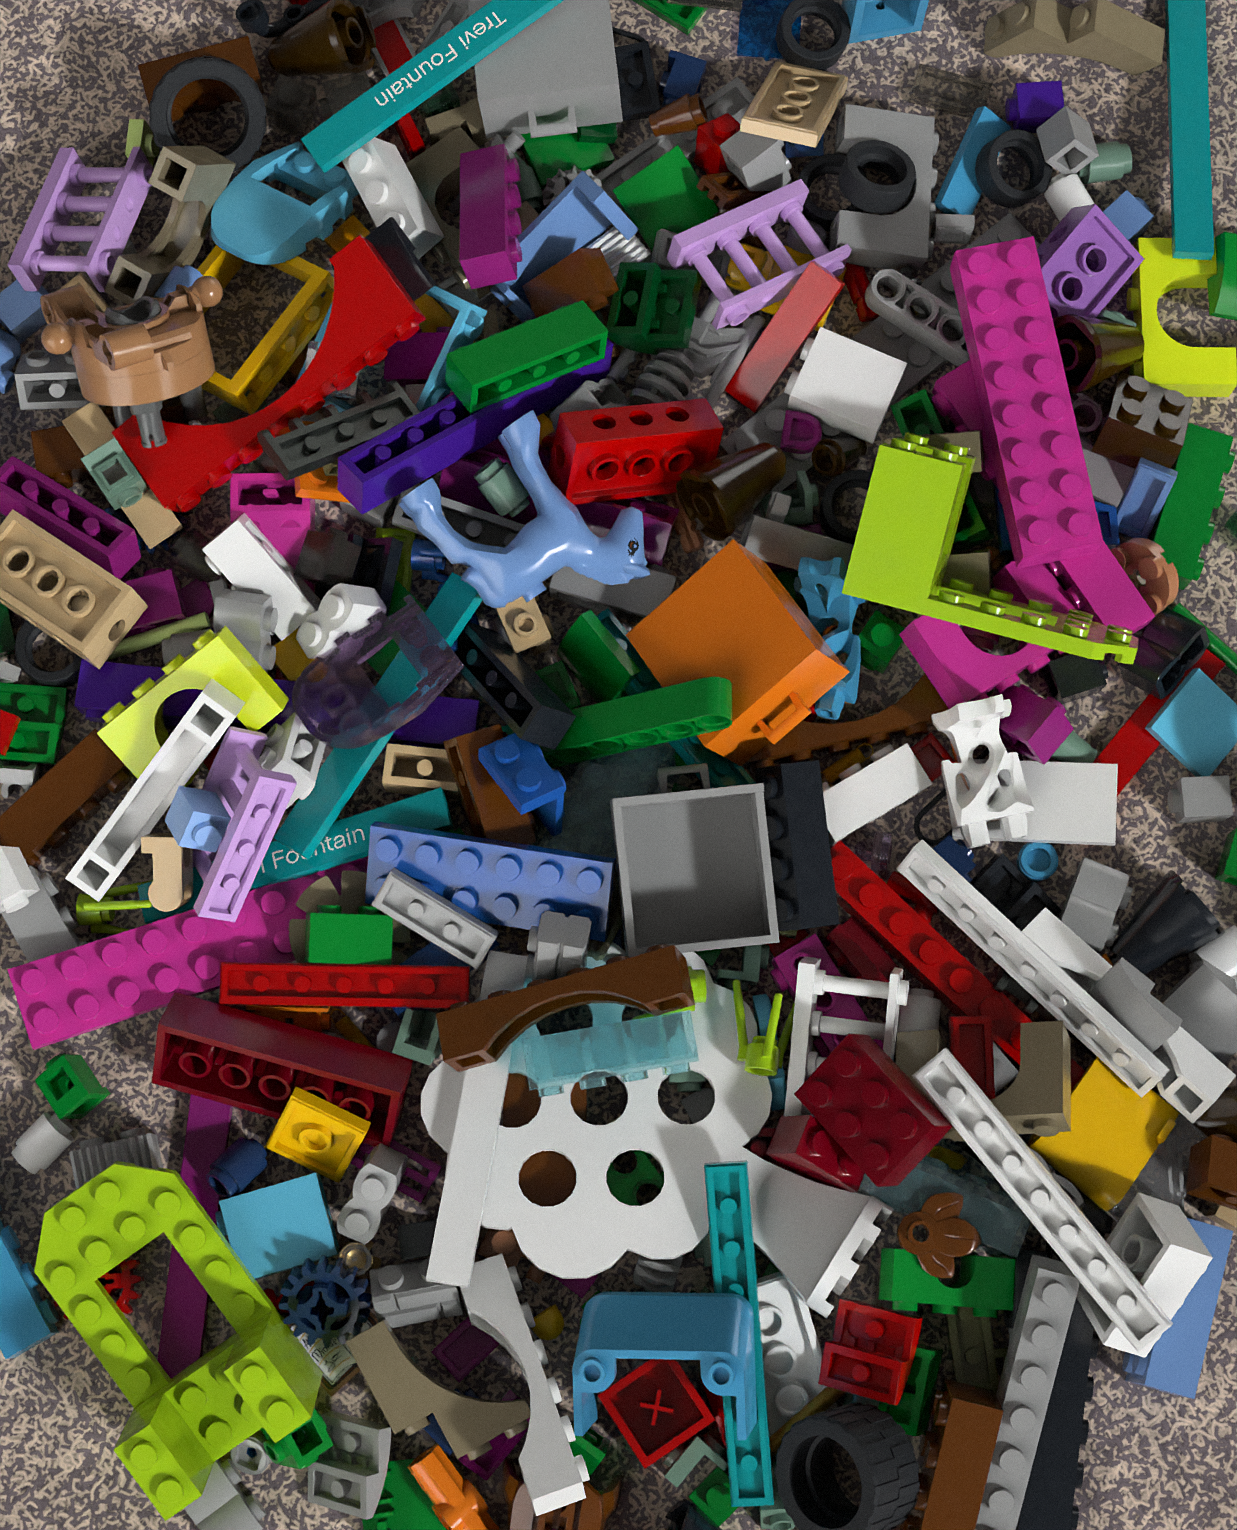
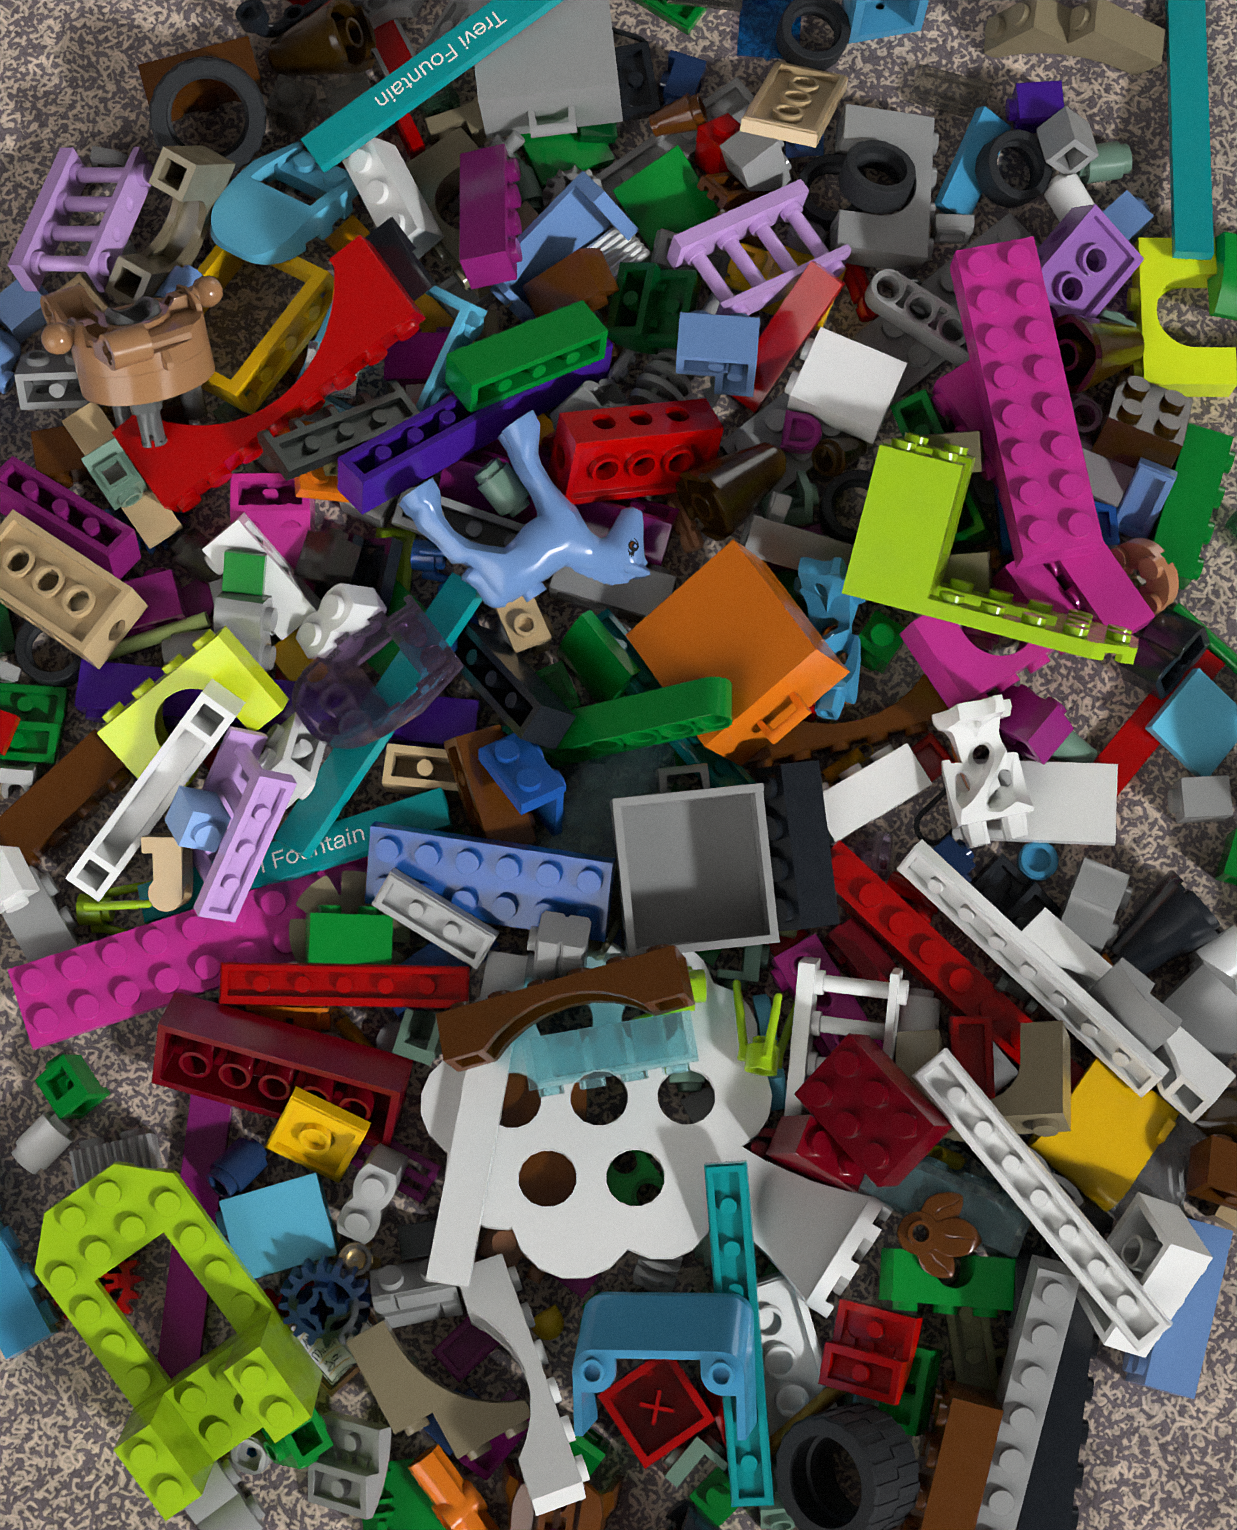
(107, 157): none -> light grey tile
(141, 136): yellowish green plate -> none
(244, 572): none -> green tile
(719, 348): none -> medium blue brick
(1074, 677): black brick -> none

